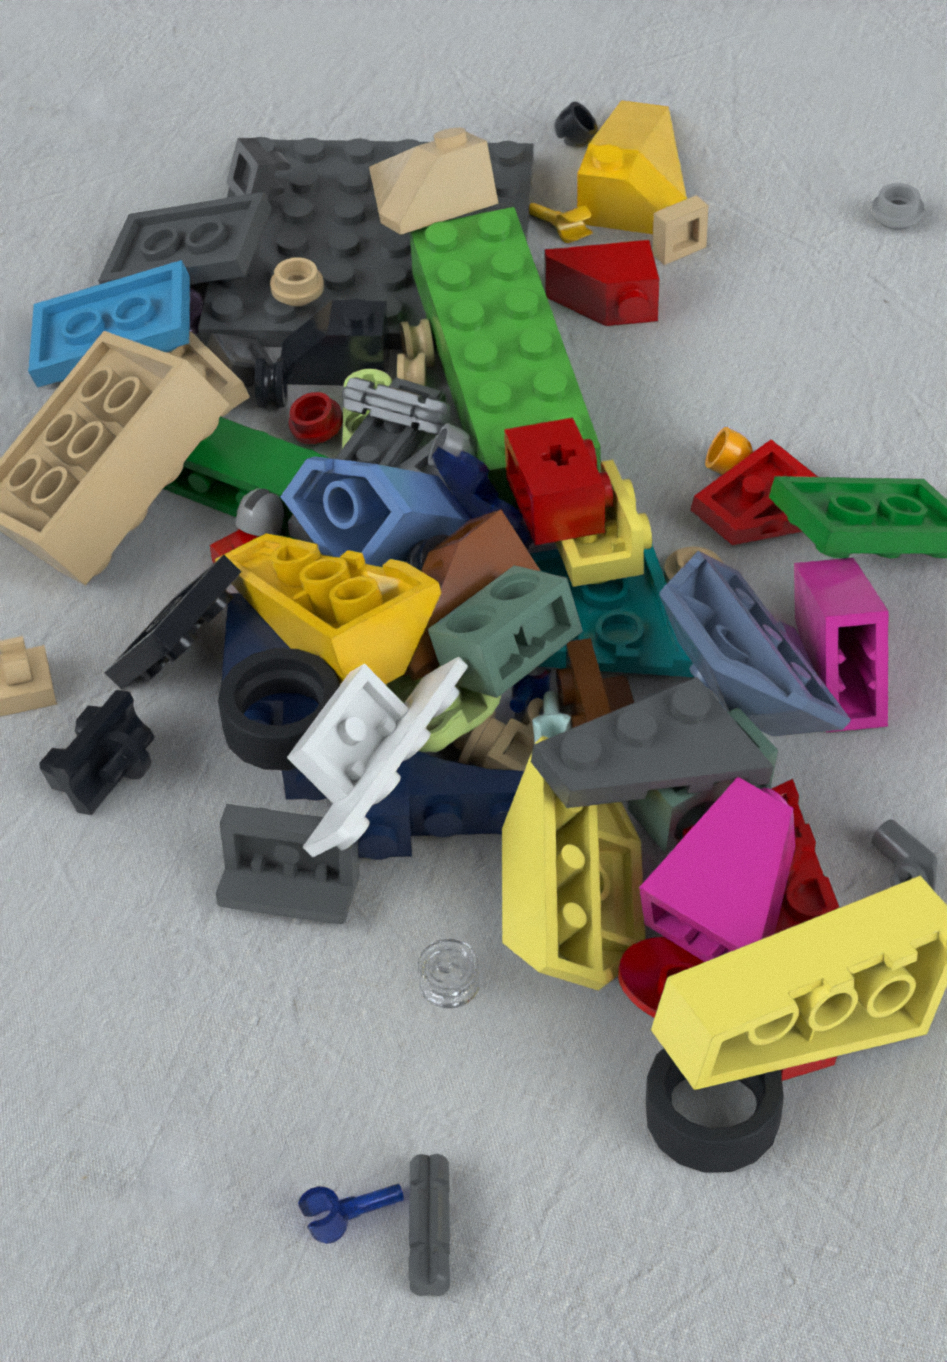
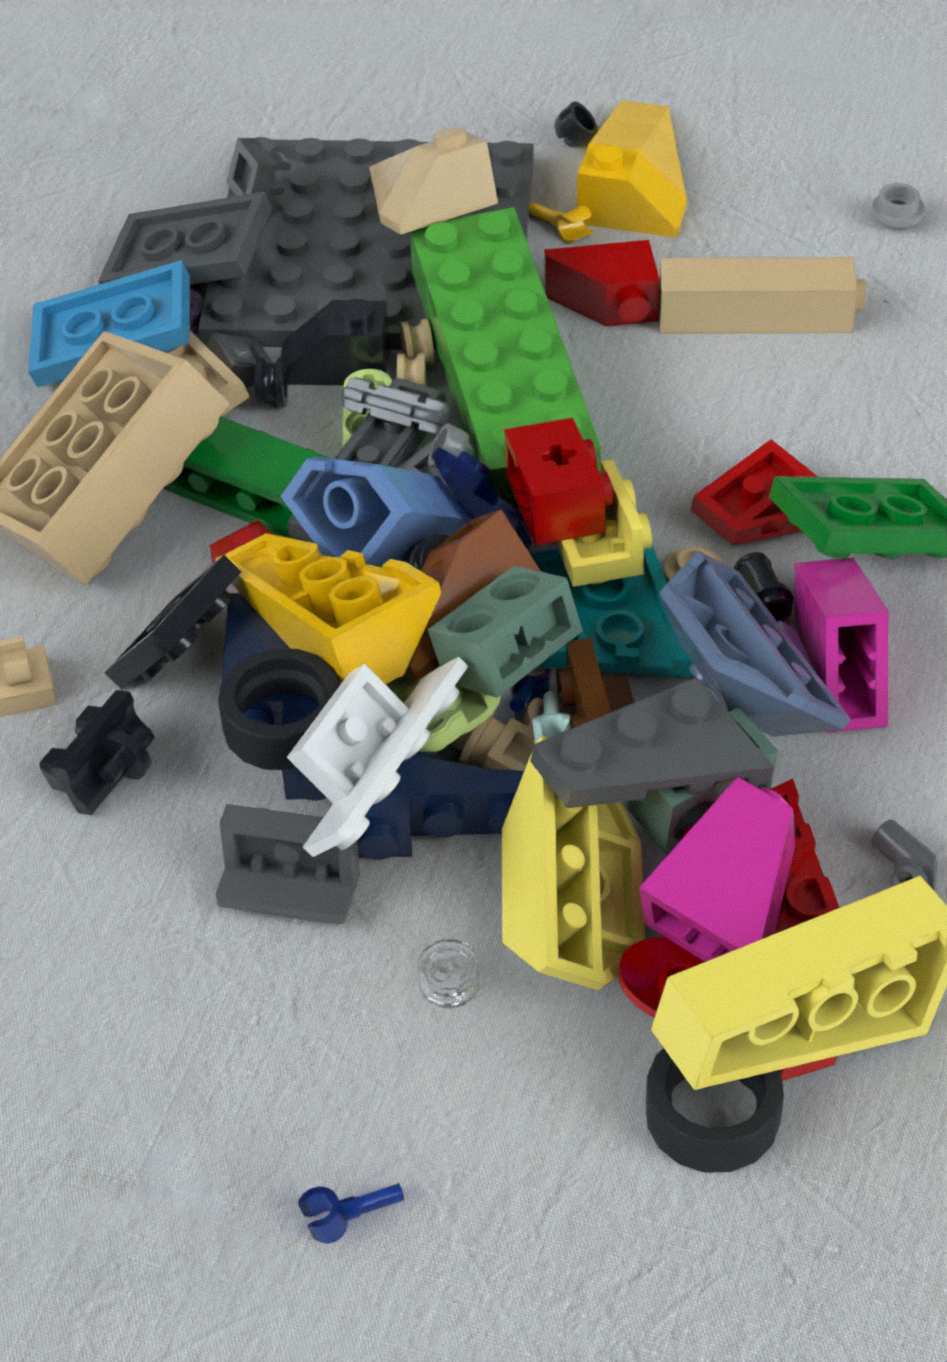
(260, 513): light grey hinge -> none
(296, 282): tan plate -> none
(314, 418): red plate -> none
(429, 1225): dark grey axle -> none
(680, 230): tan plate -> none
(727, 450): light orange hinge -> none
(759, 295): none -> tan brick
(760, 576): none -> black pin

